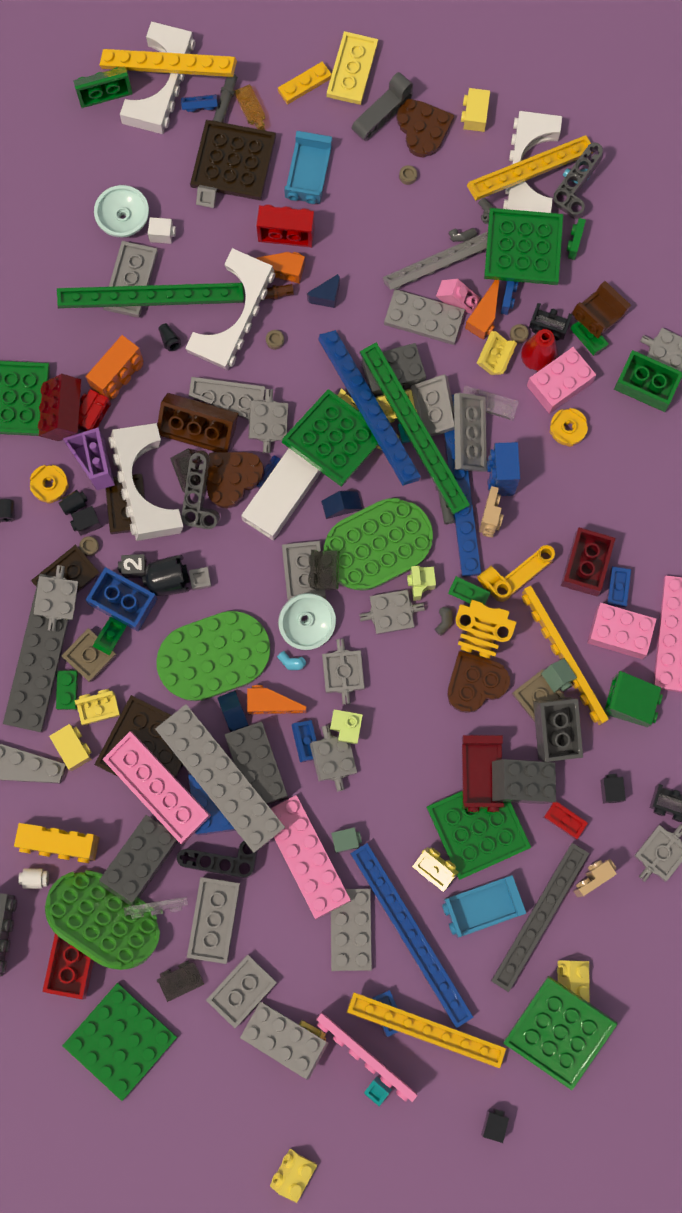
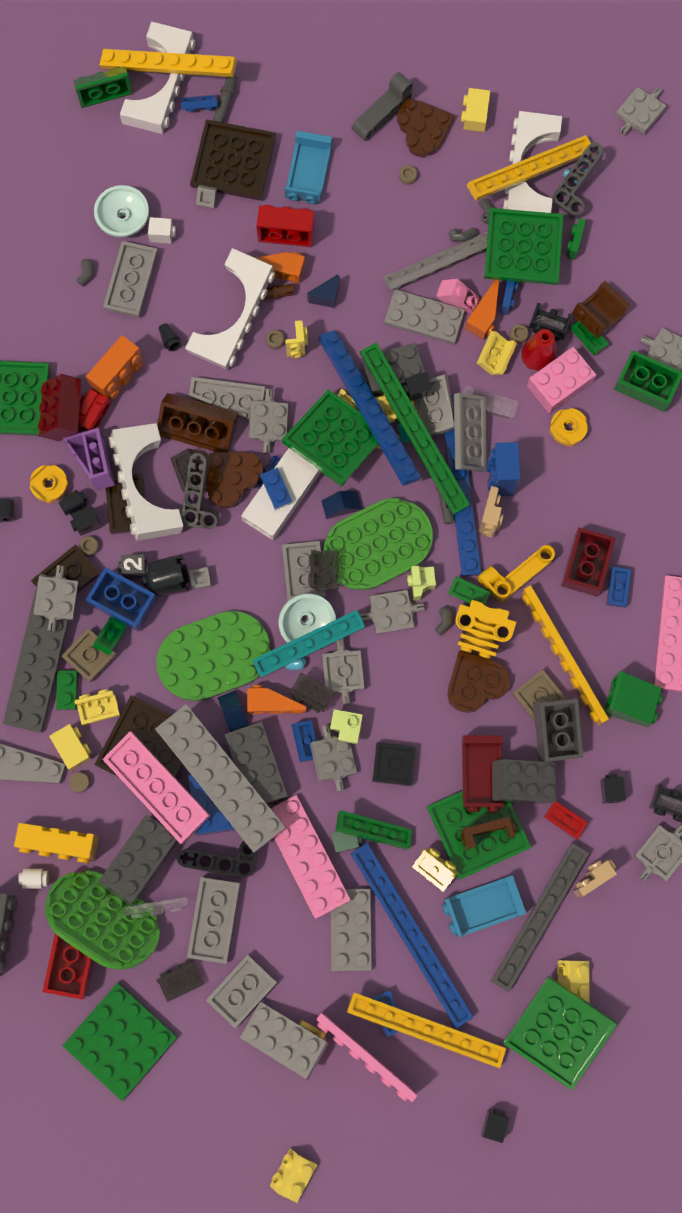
(79, 782): none -> dark tan tile
(88, 271): none -> dark grey arm
(149, 295): green plate -> none
(250, 106): clear yellow hinge -> none
(276, 488): none -> blue plate
(296, 347): none -> light yellow bracket
(304, 83): yellow plate -> none
(308, 643): none -> teal plate
(311, 692): none -> clear smoke bracket
(352, 68): light yellow plate -> none
(373, 830): none -> green plate
(377, 1091): teal plate -> none
(393, 764): none -> black plate
(417, 386): none -> black brick
(467, 833): none -> reddish brown panel
(559, 676): sand green brick -> none
(621, 631): bright pink brick -> none
(640, 110): none -> light grey plate

